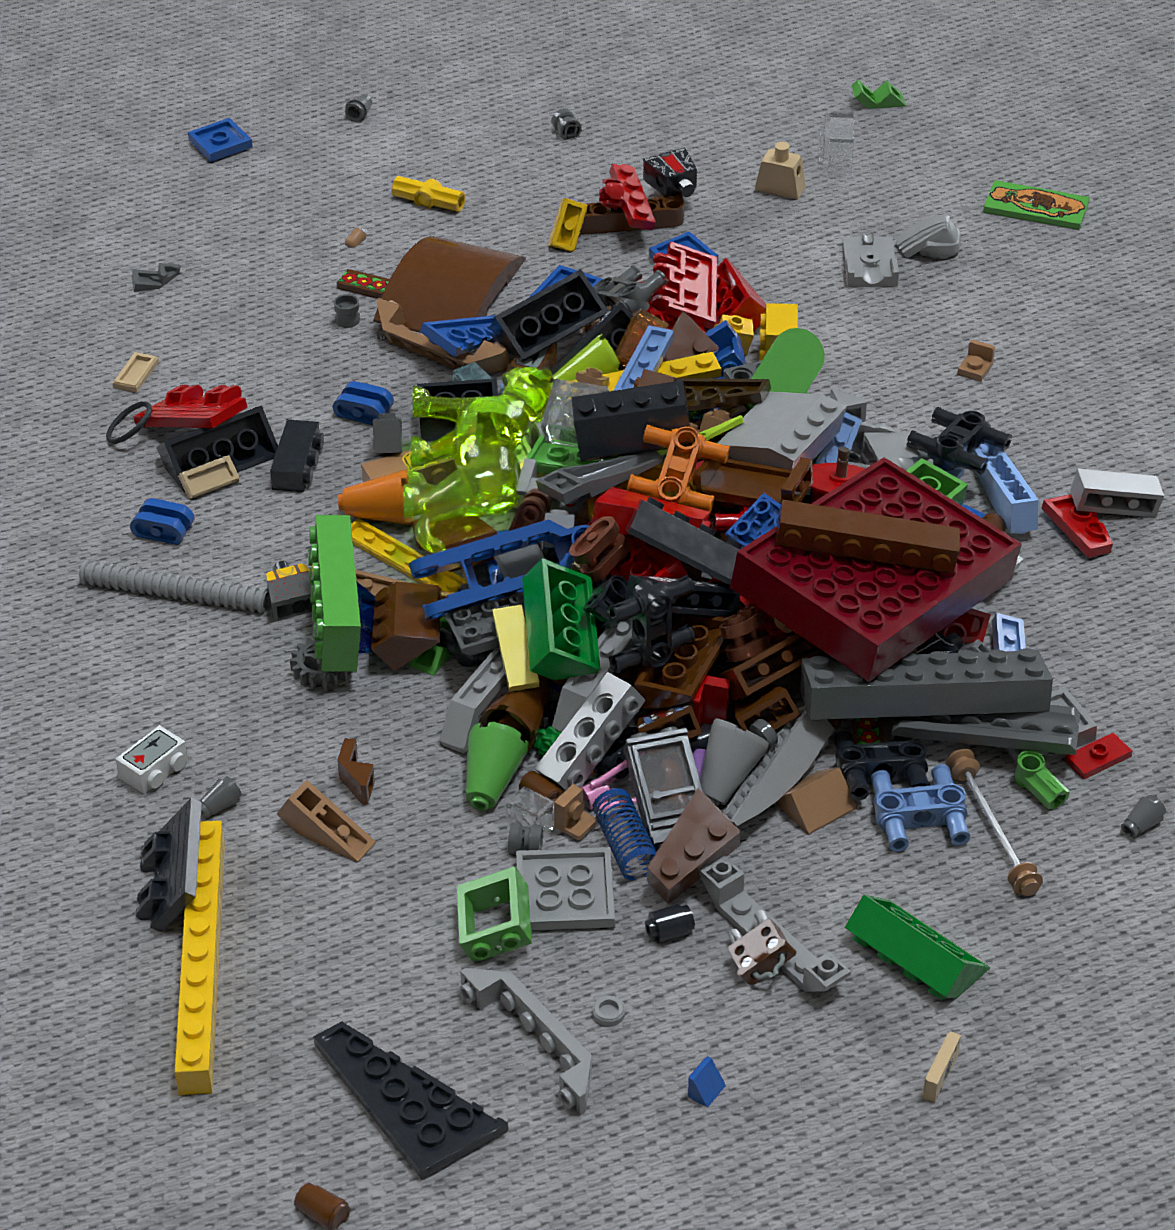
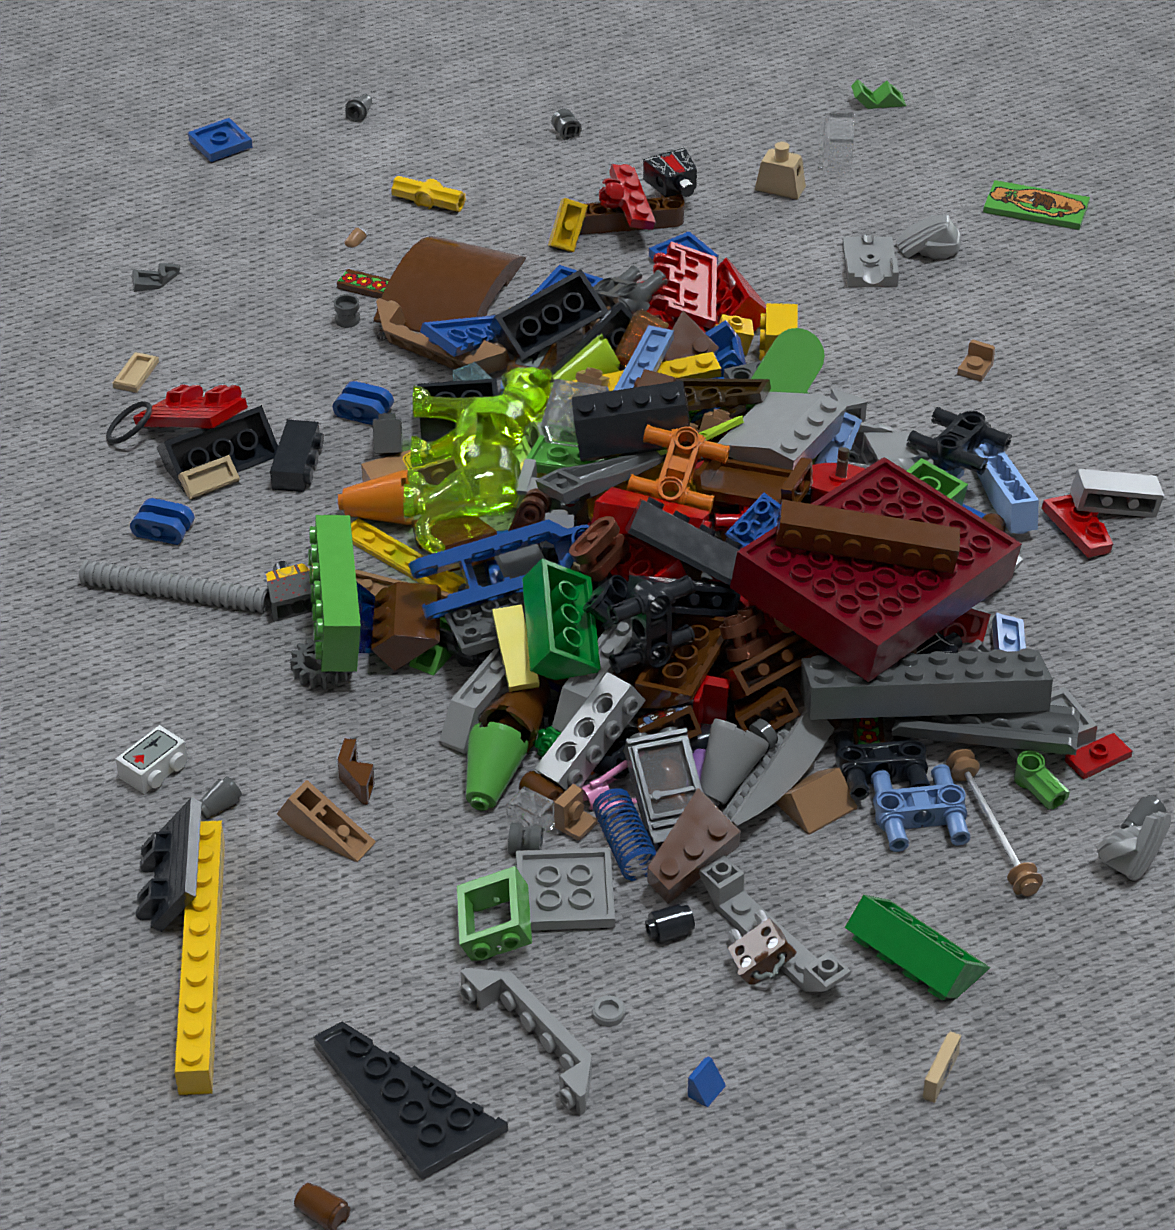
(1135, 847): none -> light grey hair

